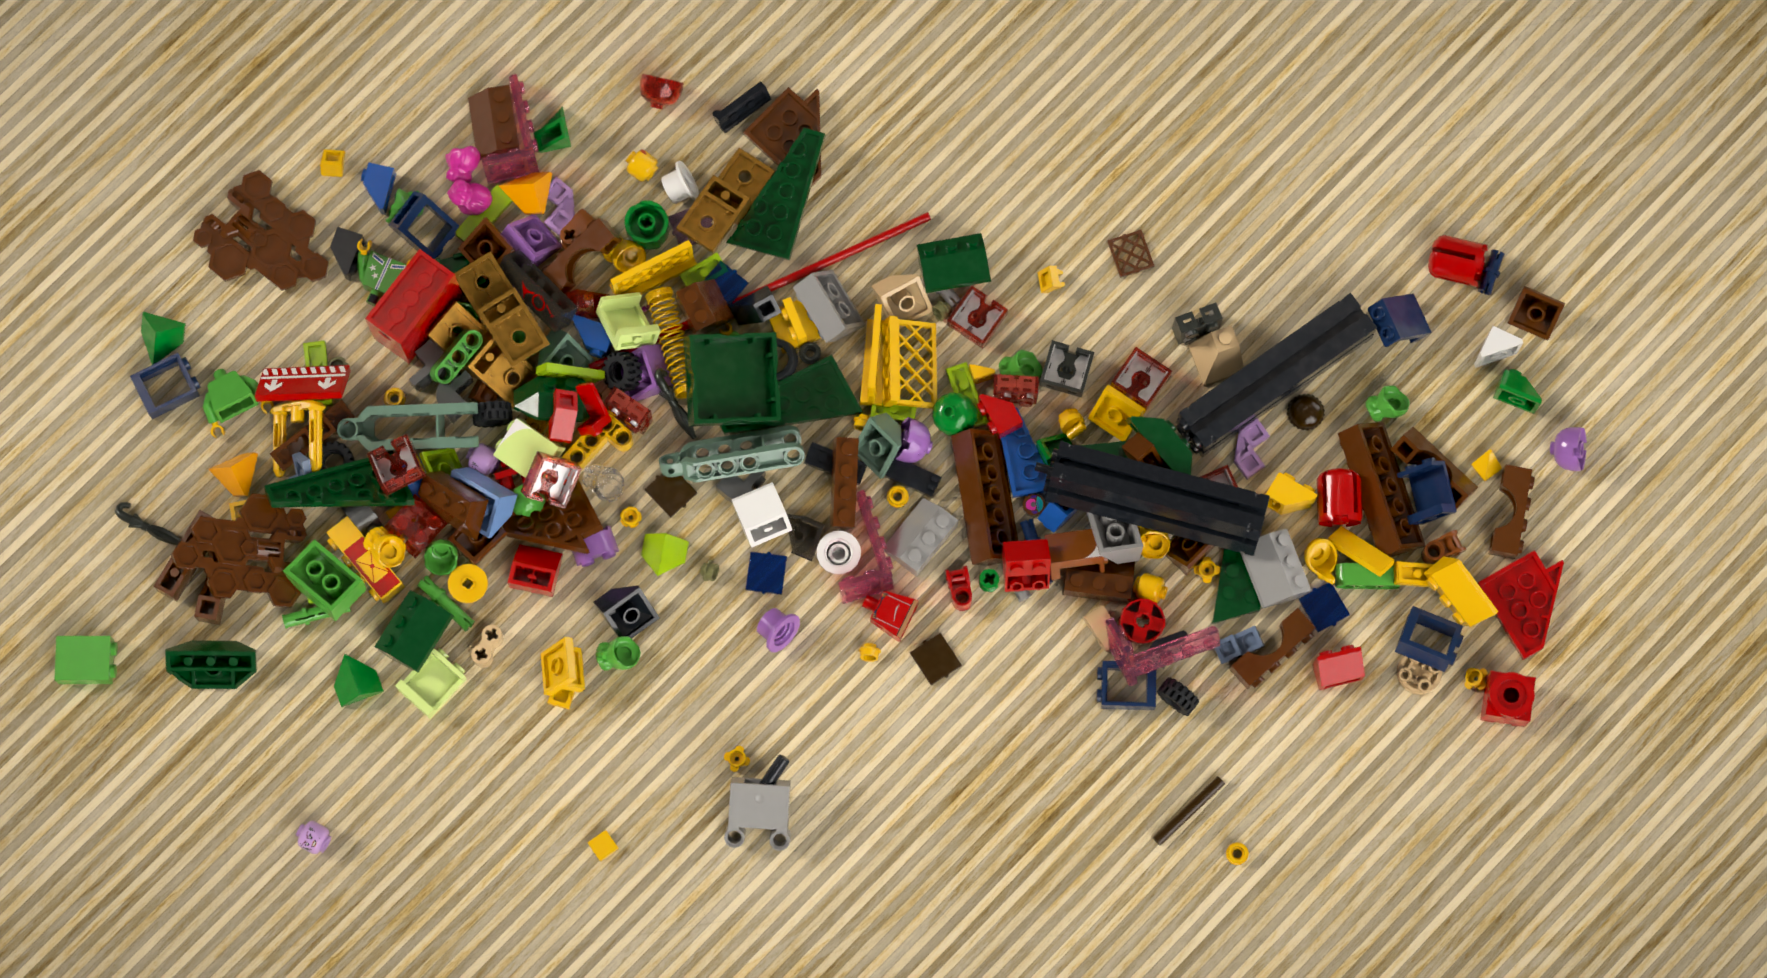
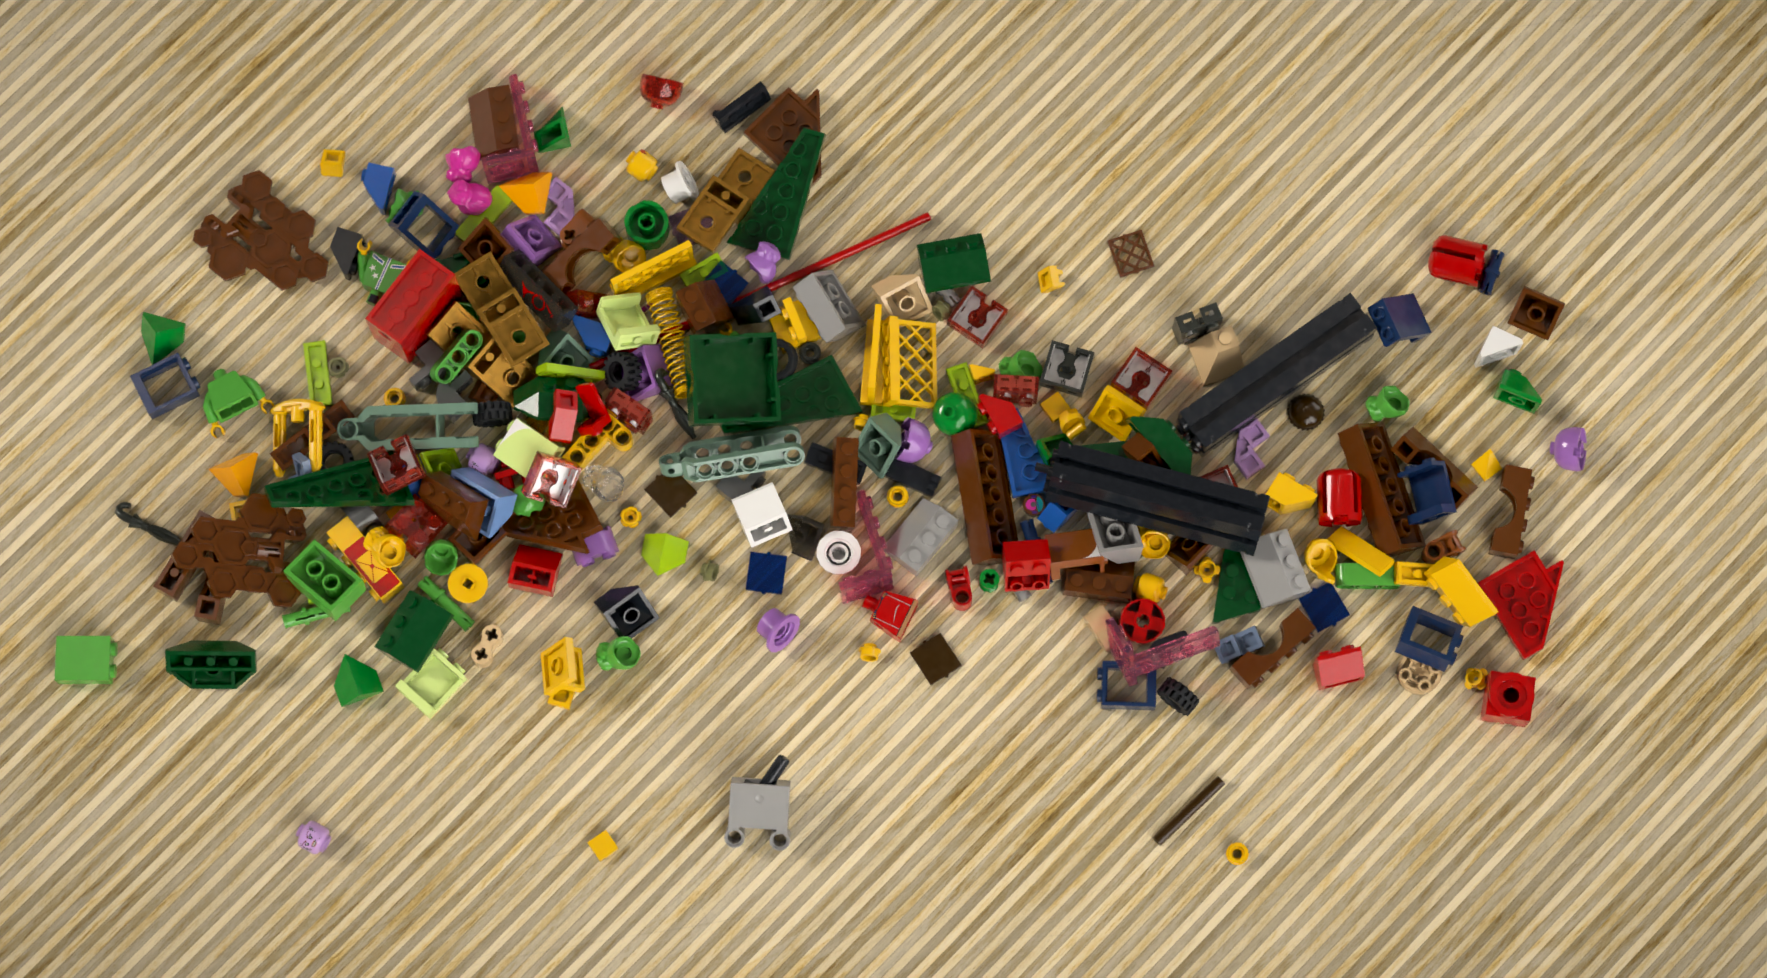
(302, 383): red tile -> none
(737, 752): yellow plate -> none
(764, 261): none -> medium lavender hair
(1054, 406): none -> yellow tile

